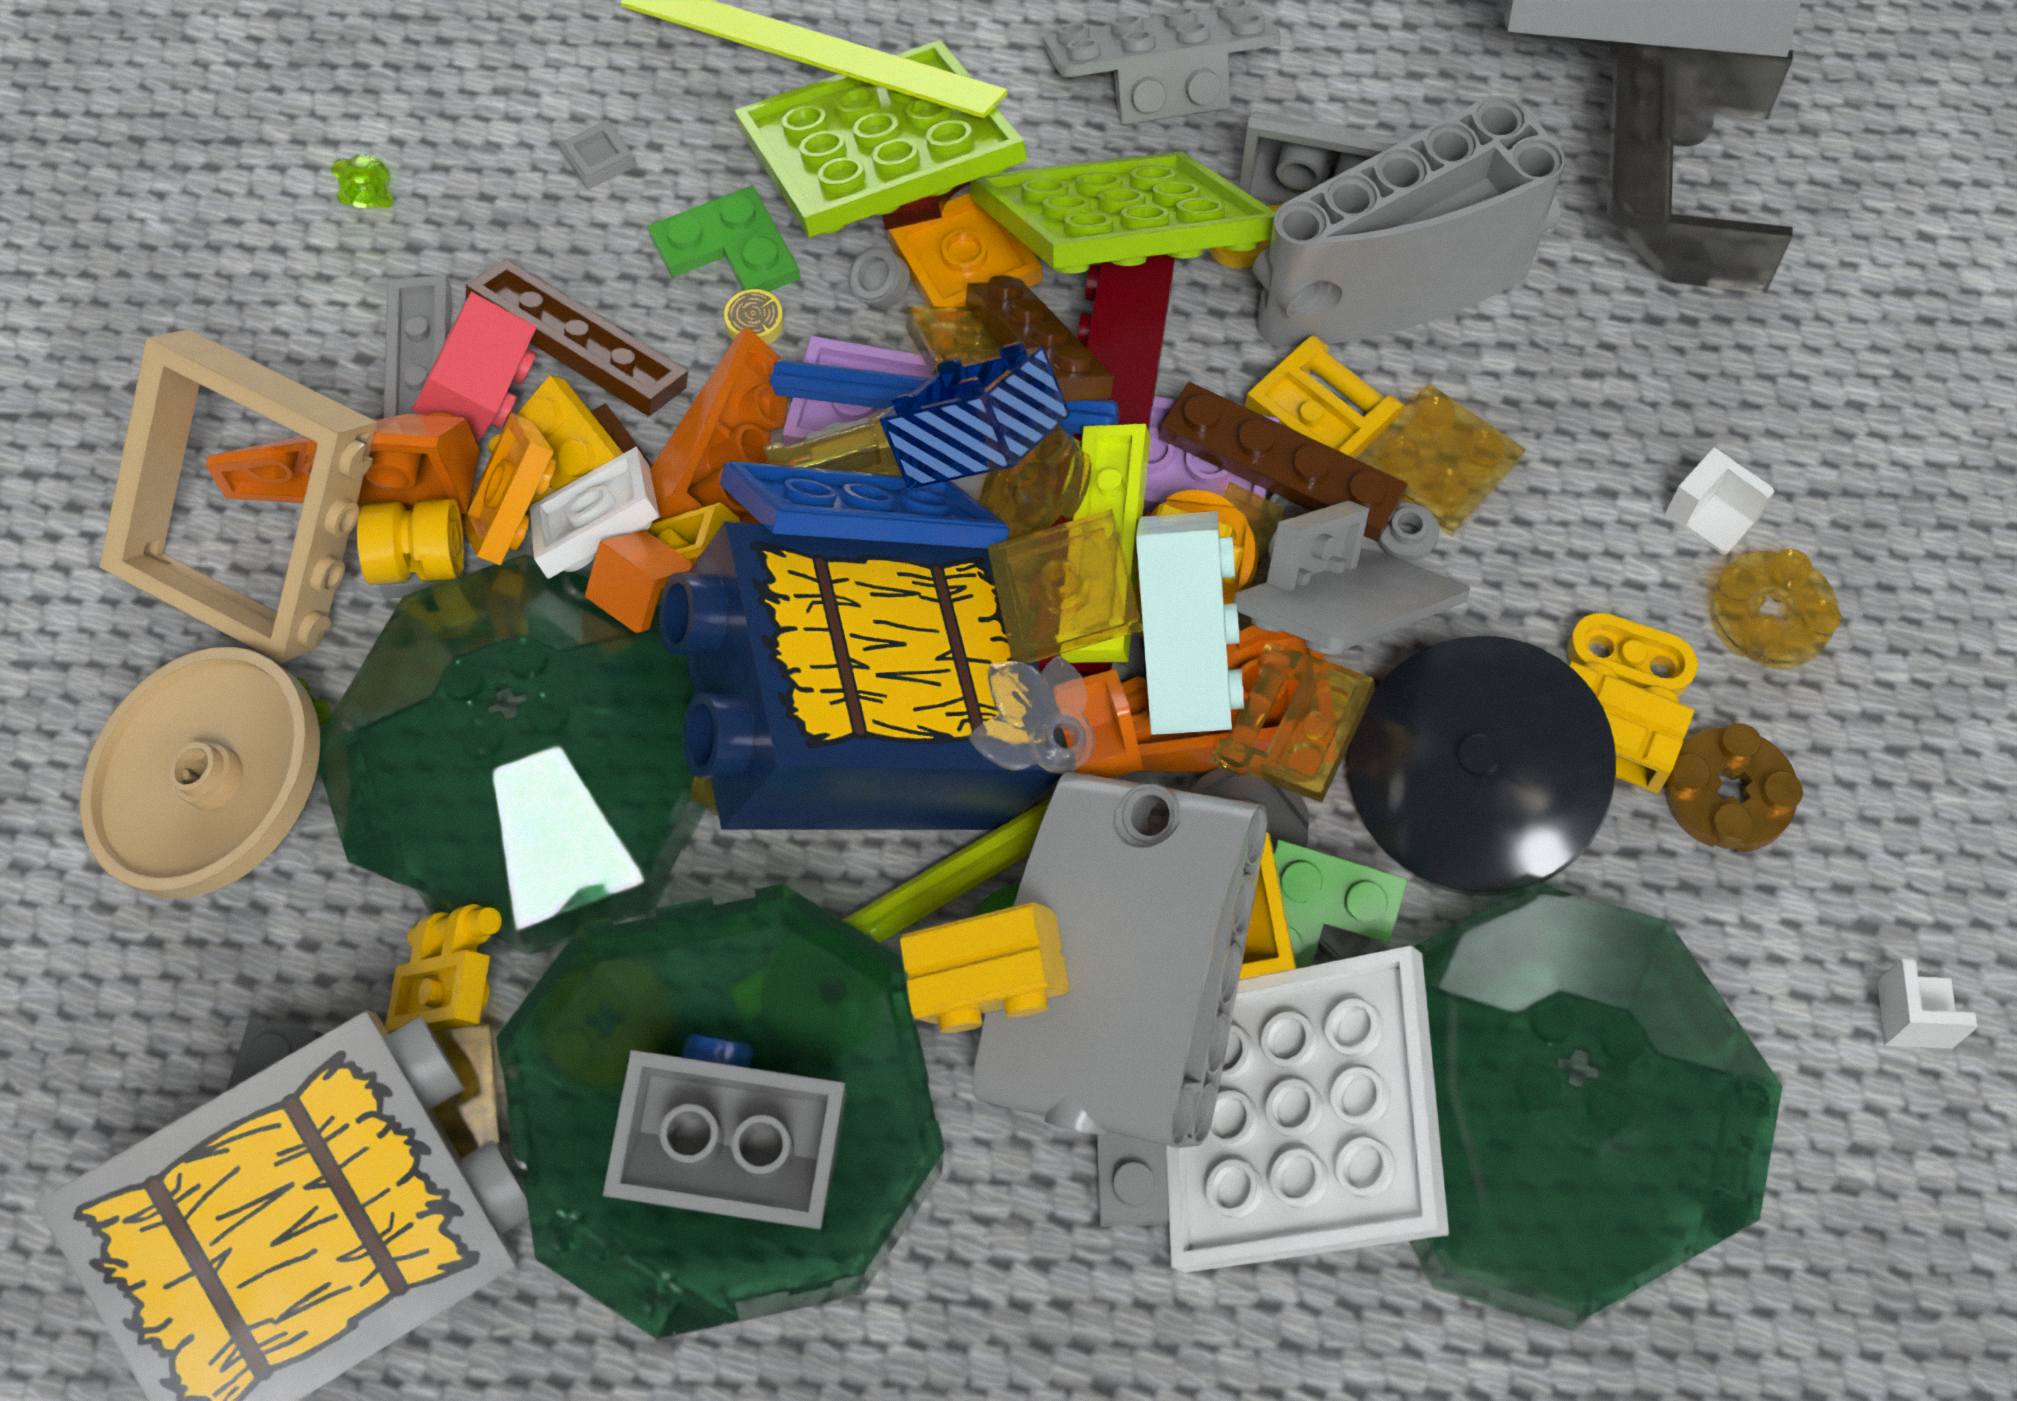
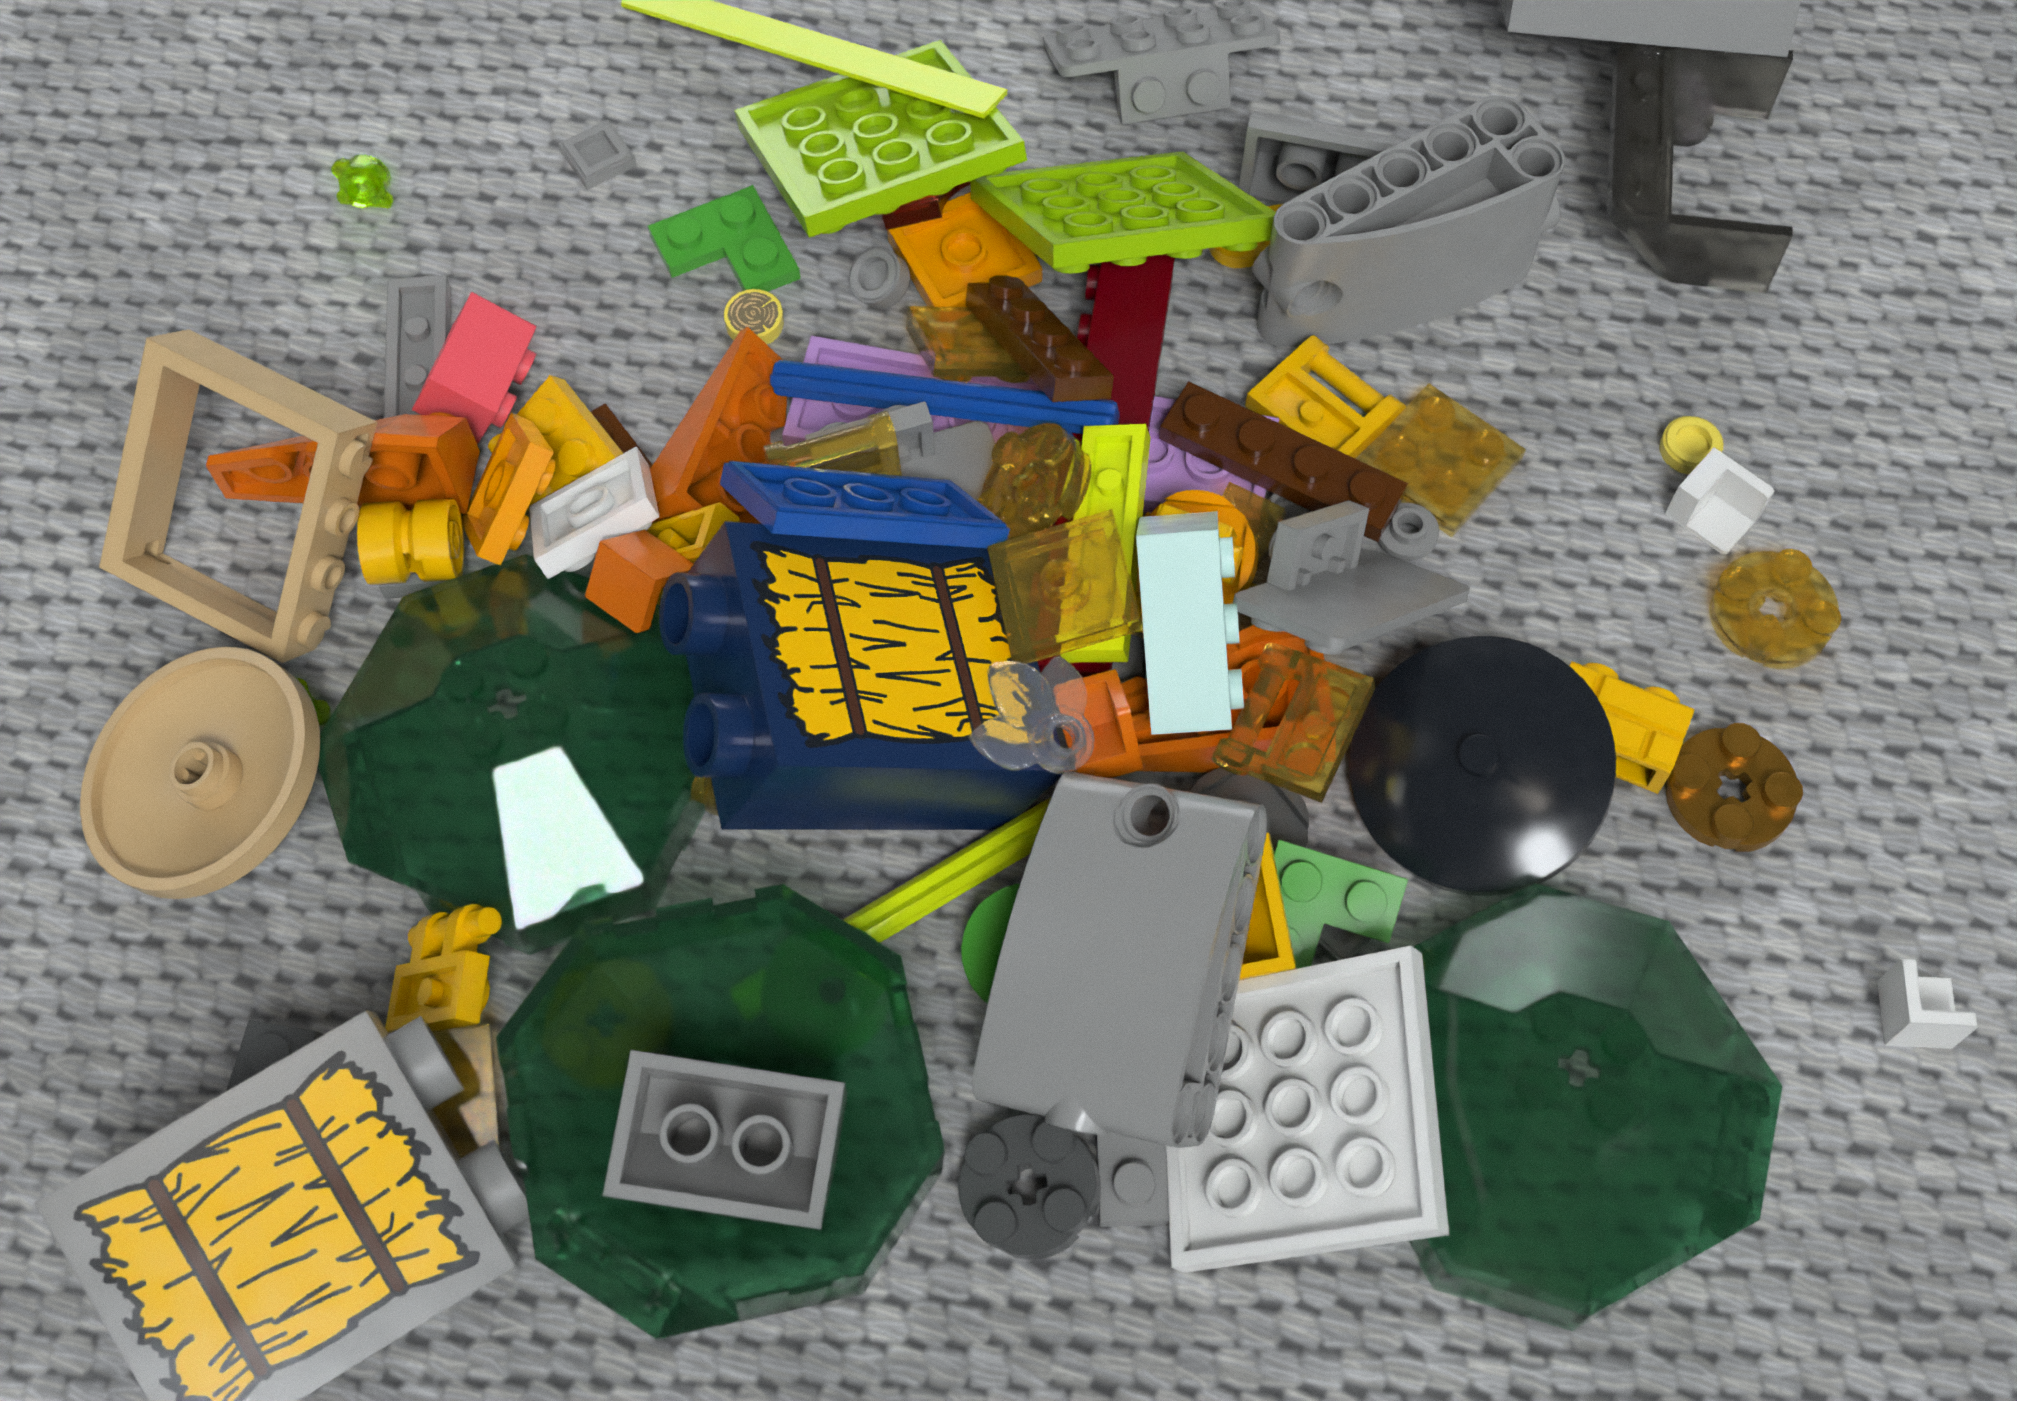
(584, 339): reddish brown plate -> none
(717, 1050): blue tile -> none
(975, 416): clear blue container -> none
(985, 966): yellow brick -> none
(1061, 1209): none -> dark grey plate
(1633, 650): yellow plate -> none
(1688, 442): none -> light yellow tile

